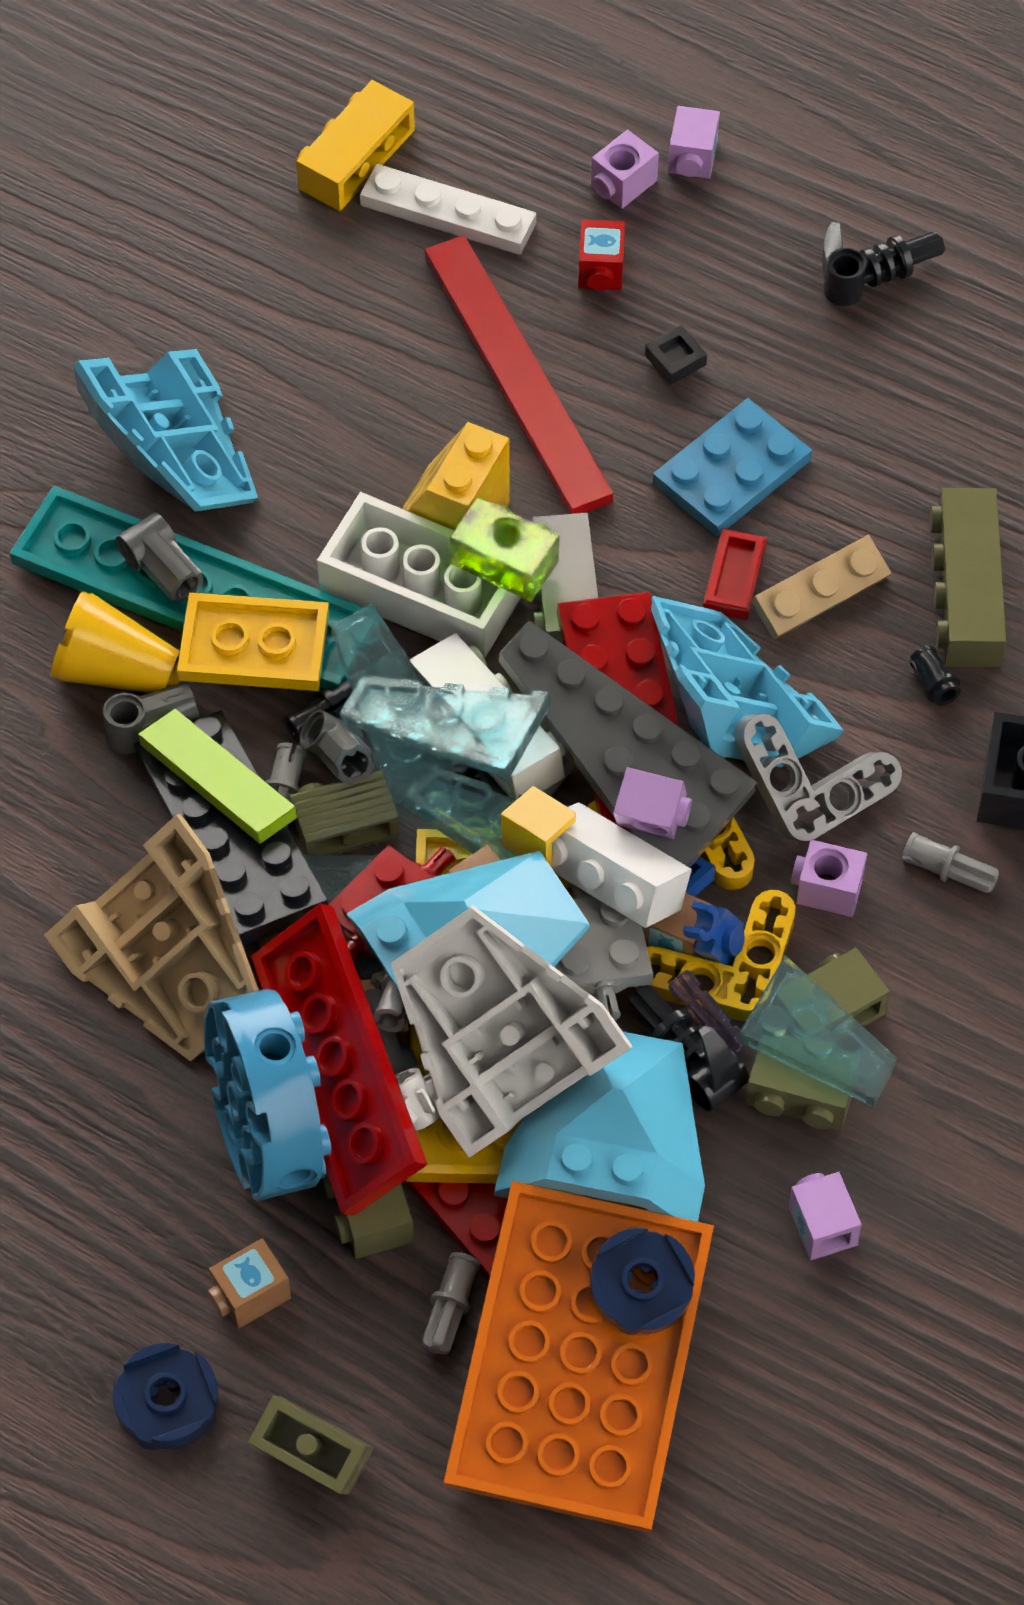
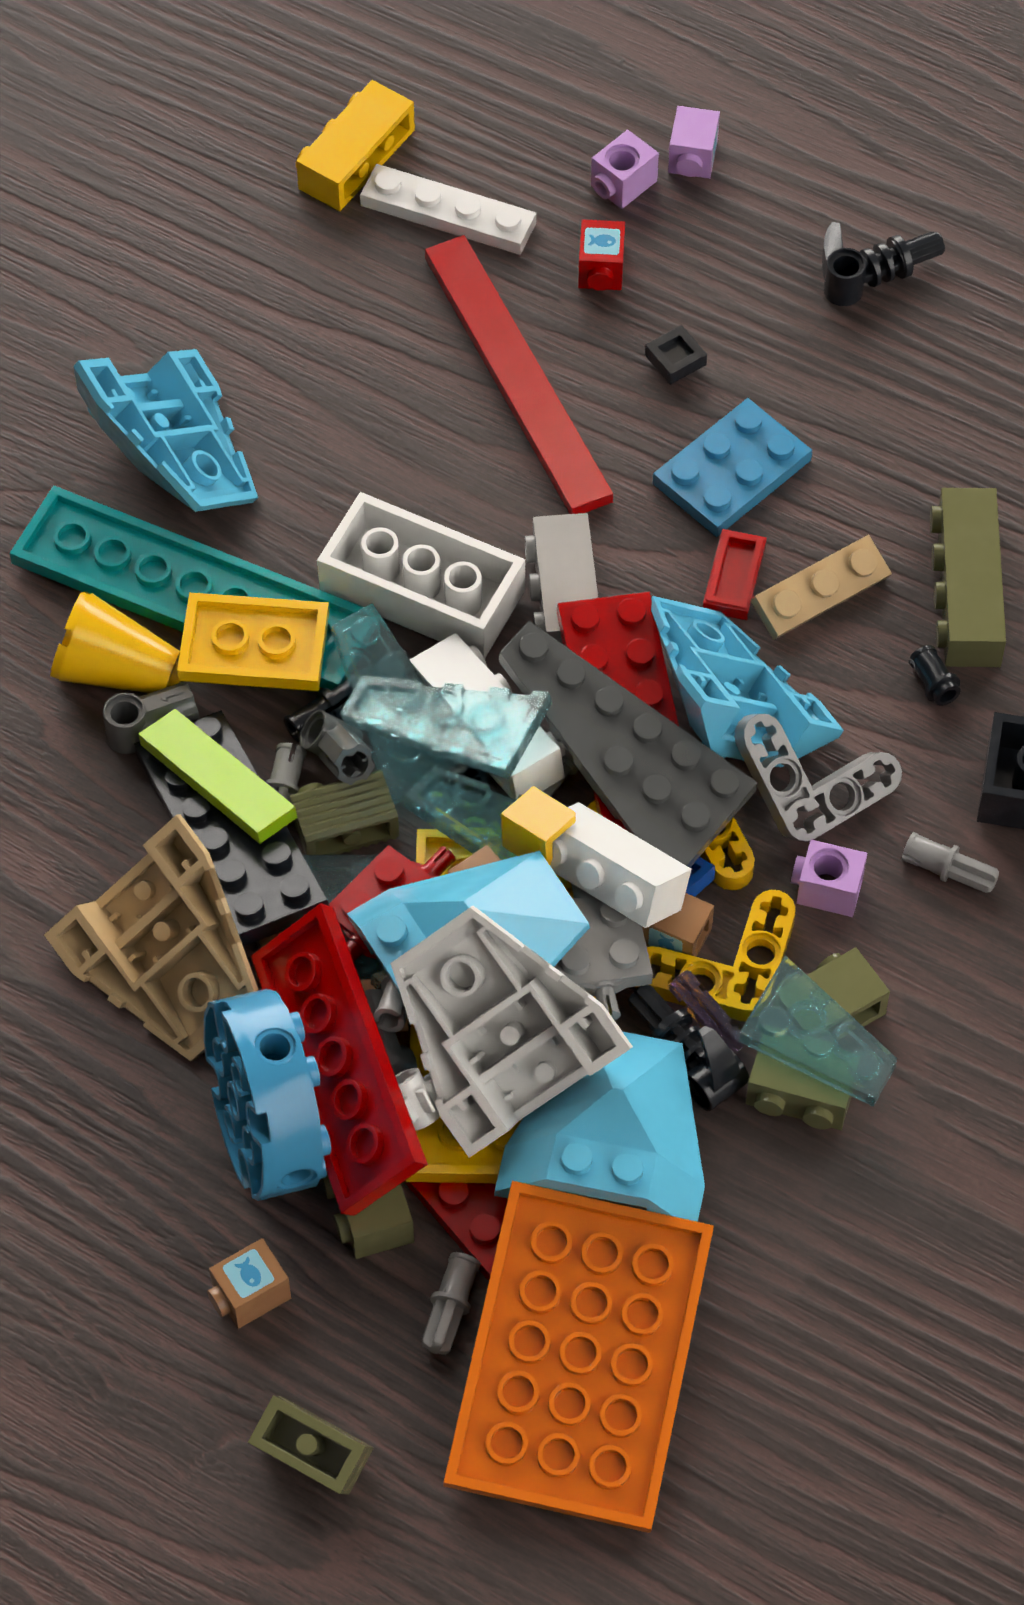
(154, 549): dark grey piece -> none
(170, 1425): dark blue plate -> none
(466, 468): yellow slope -> none
(519, 568): clear neon green brick -> none
(650, 1252): dark blue plate -> none
(652, 803): lavender brick -> none
(717, 933): blue plate -> none
(824, 1214): lavender brick -> none

